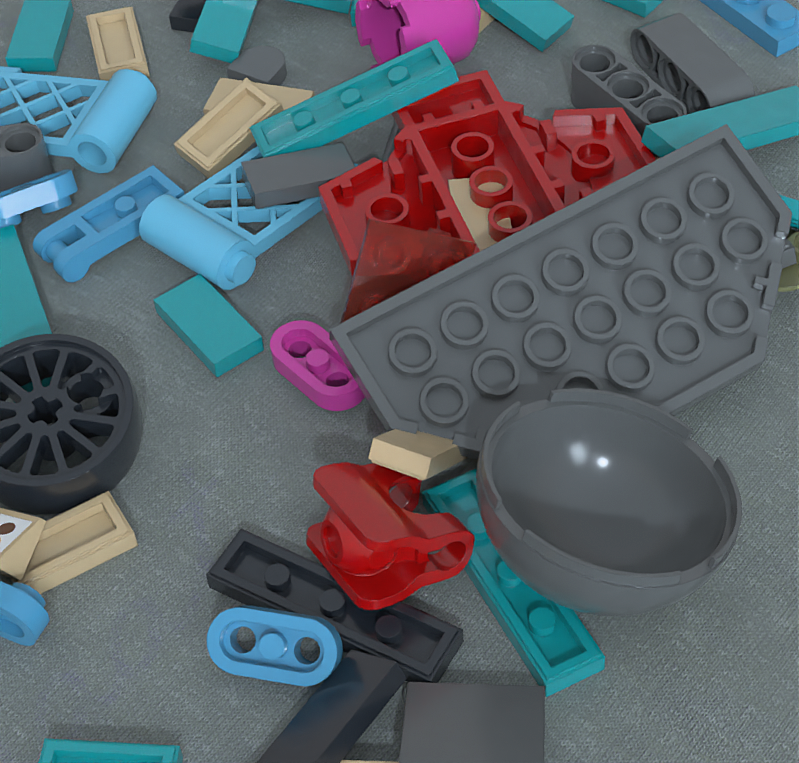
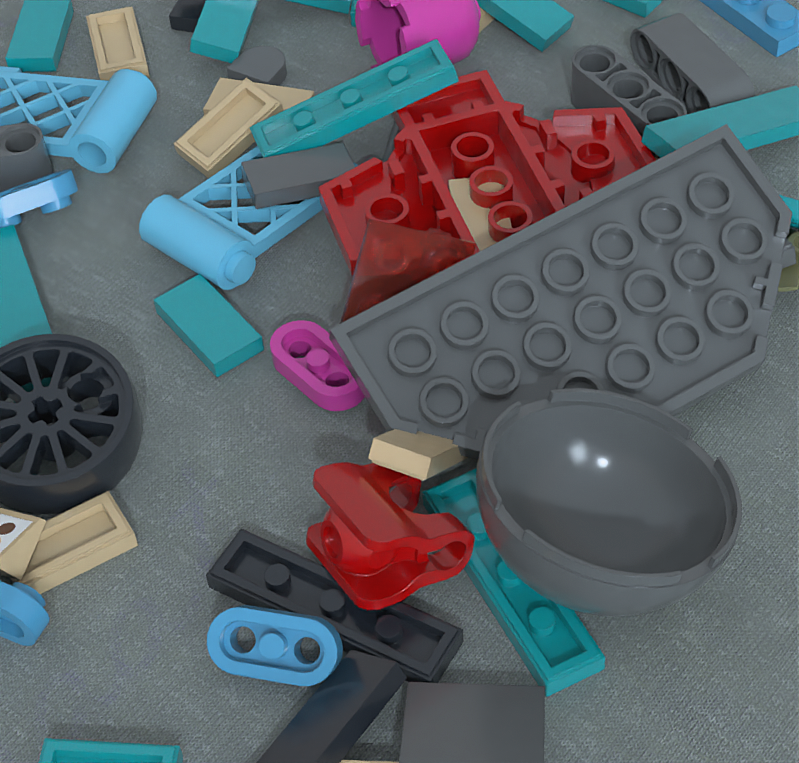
(101, 224): dark azure plate -> none

